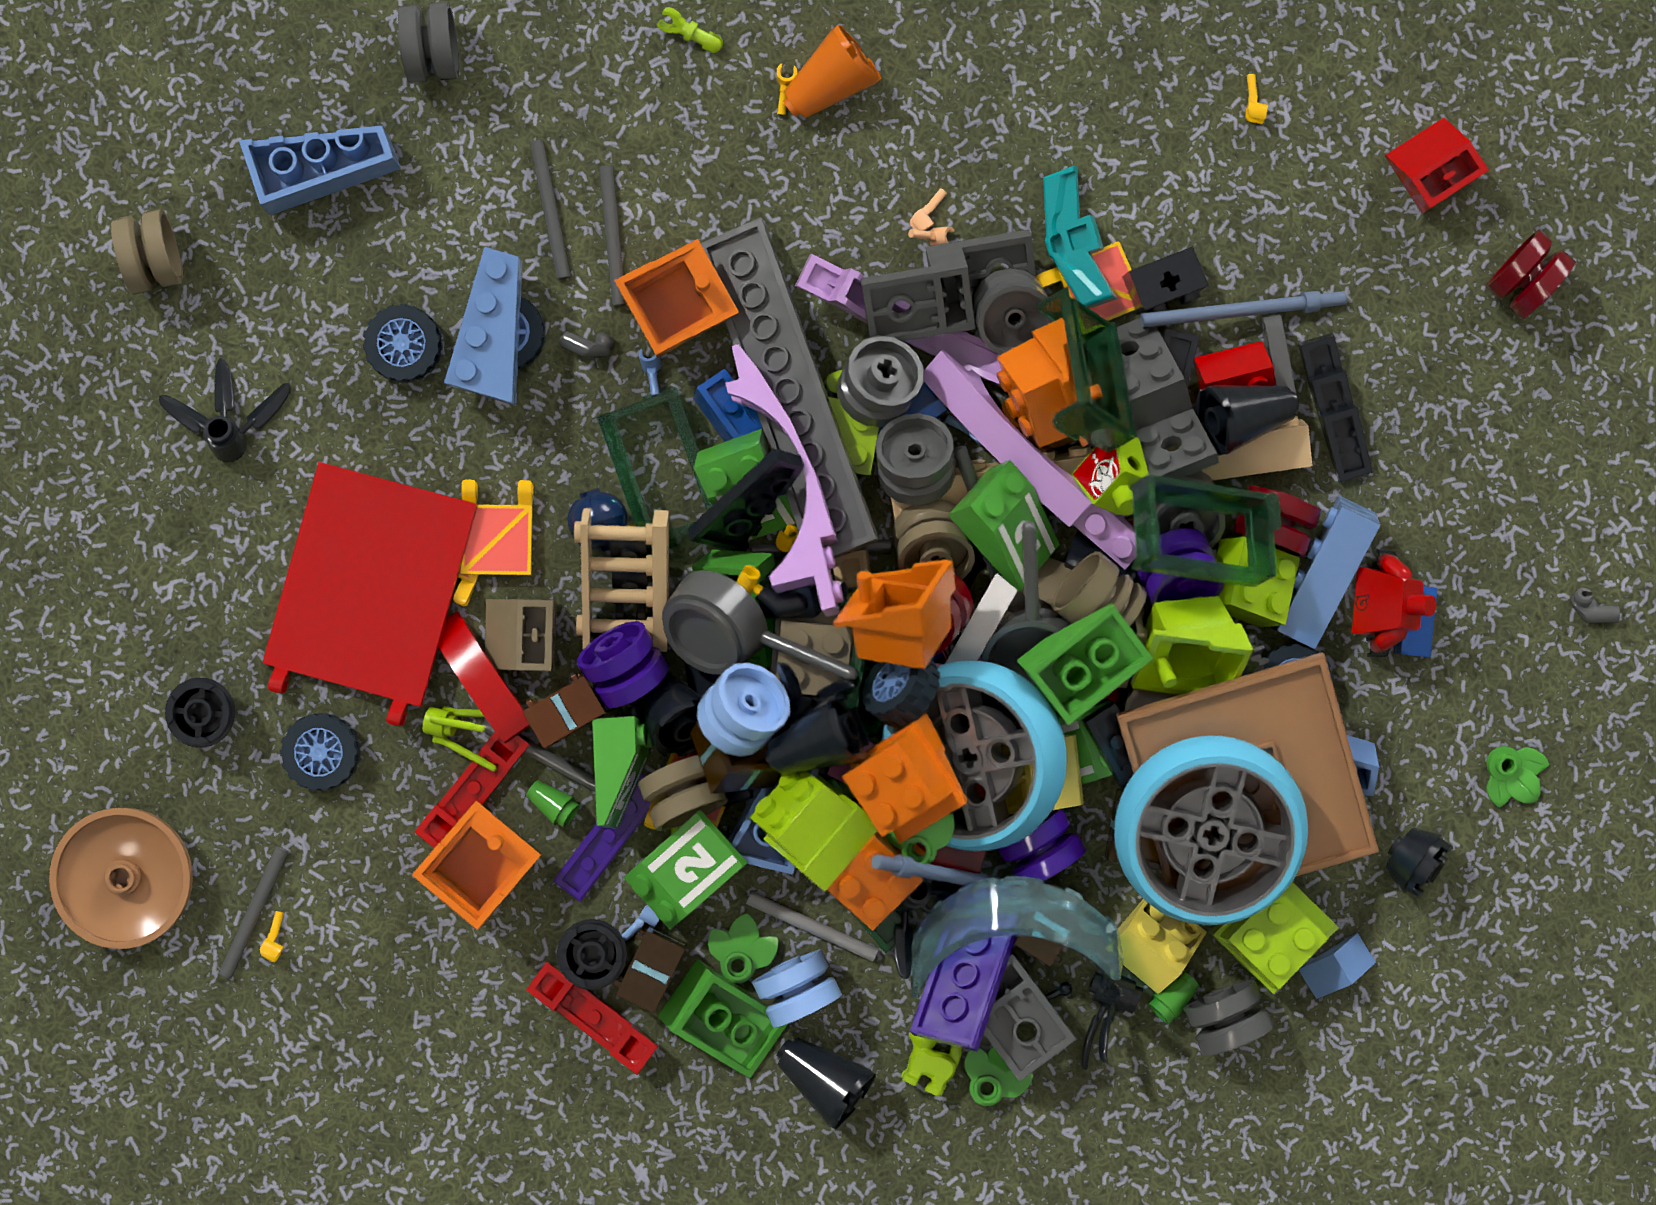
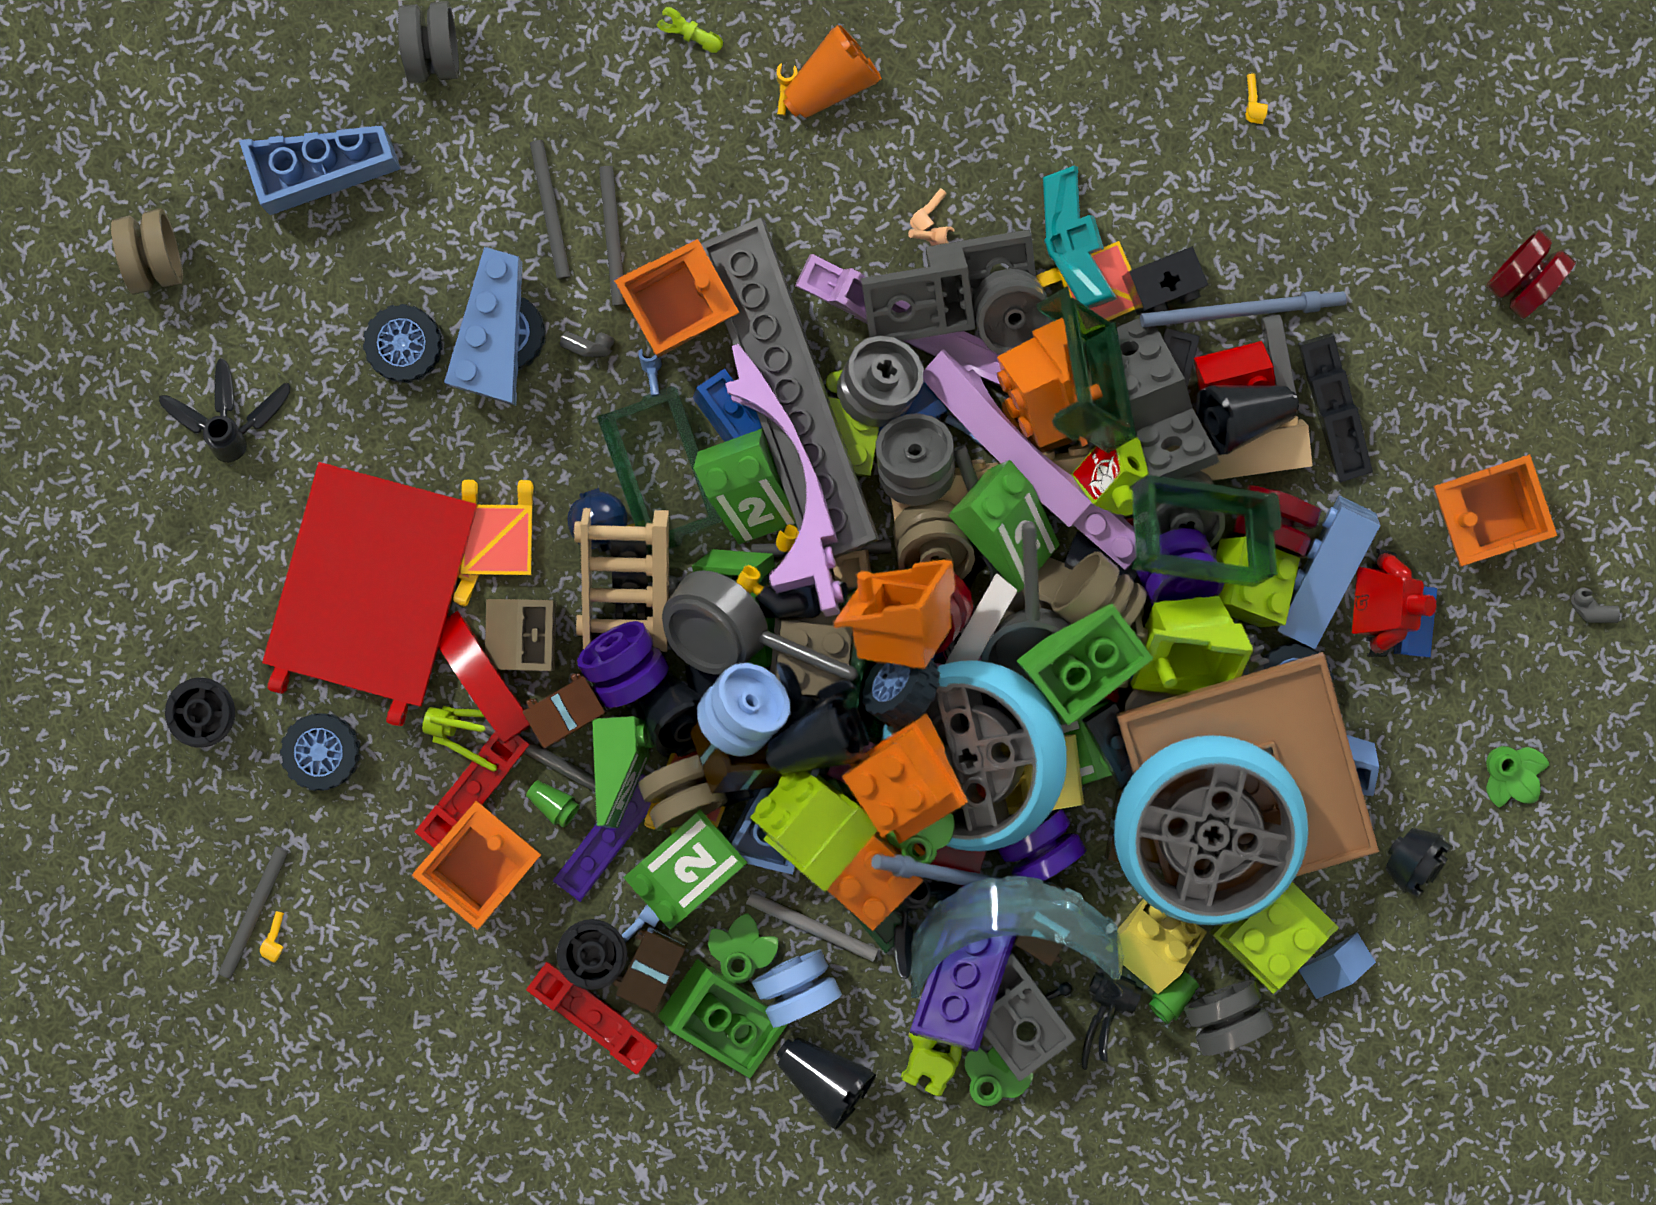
(120, 878): medium nougat dish -> none
(744, 506): black wing -> none
(1436, 164): red slope -> none
(1495, 510): none -> orange piece

